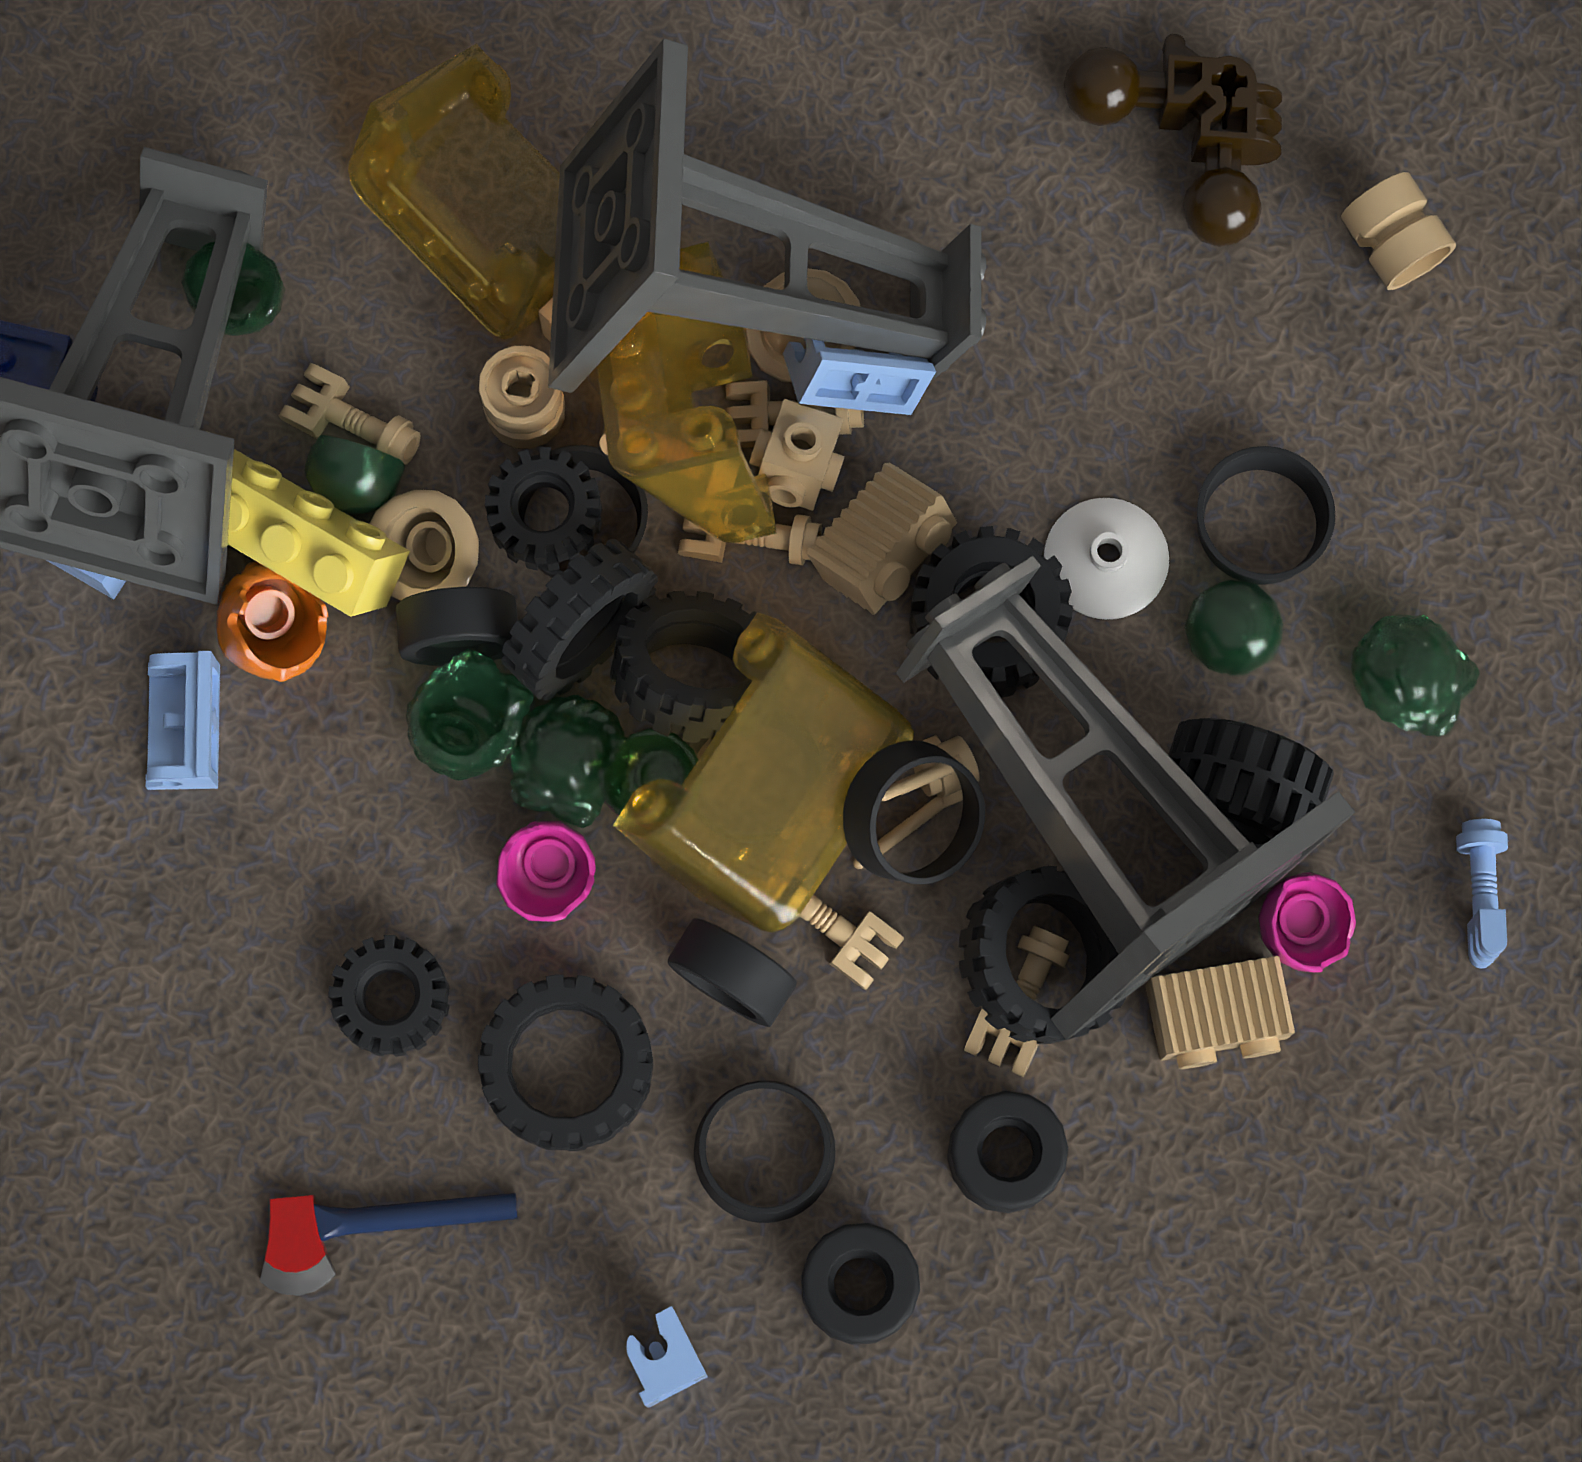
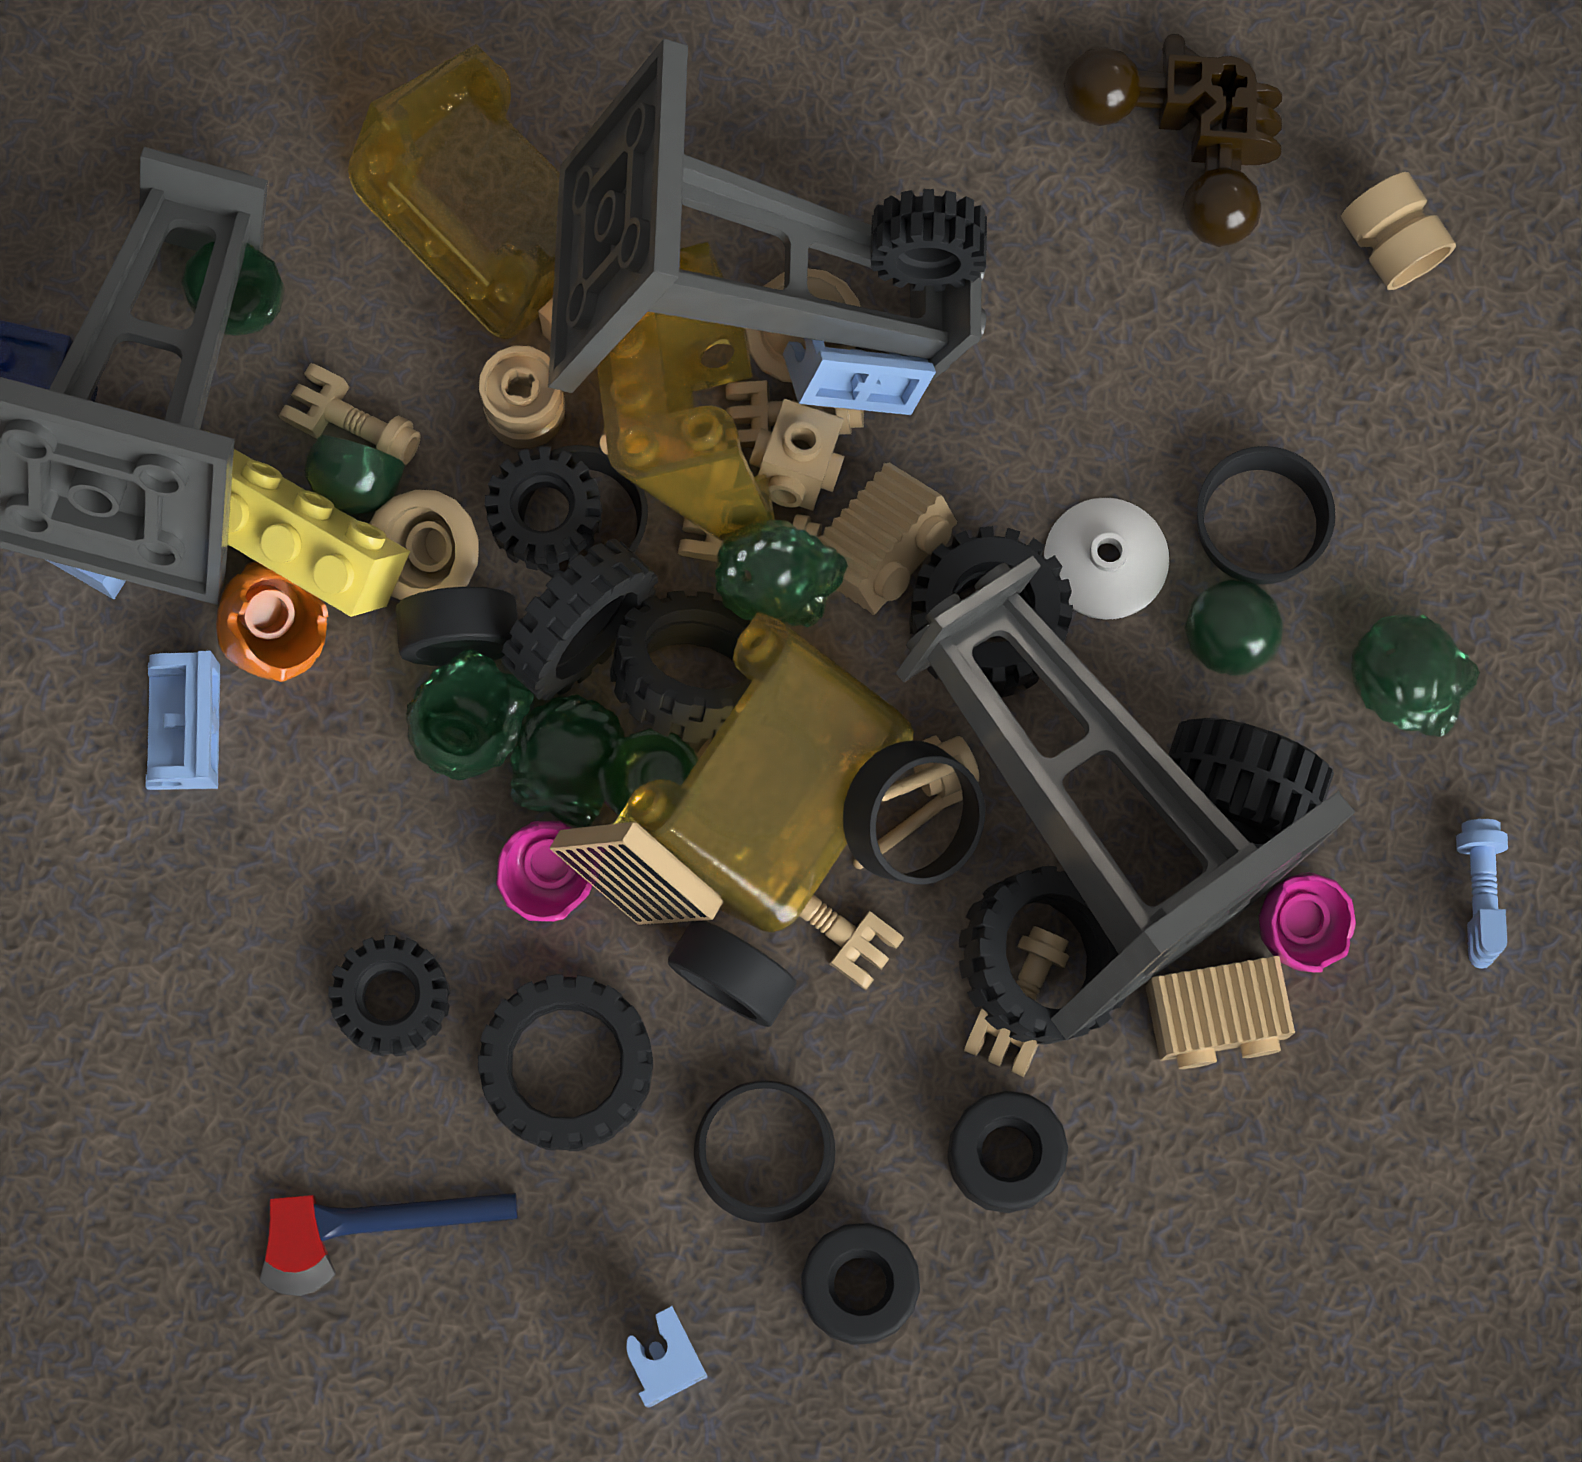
(637, 873): none -> tan tile
(787, 569): none -> clear green hair
(928, 240): none -> black tyre

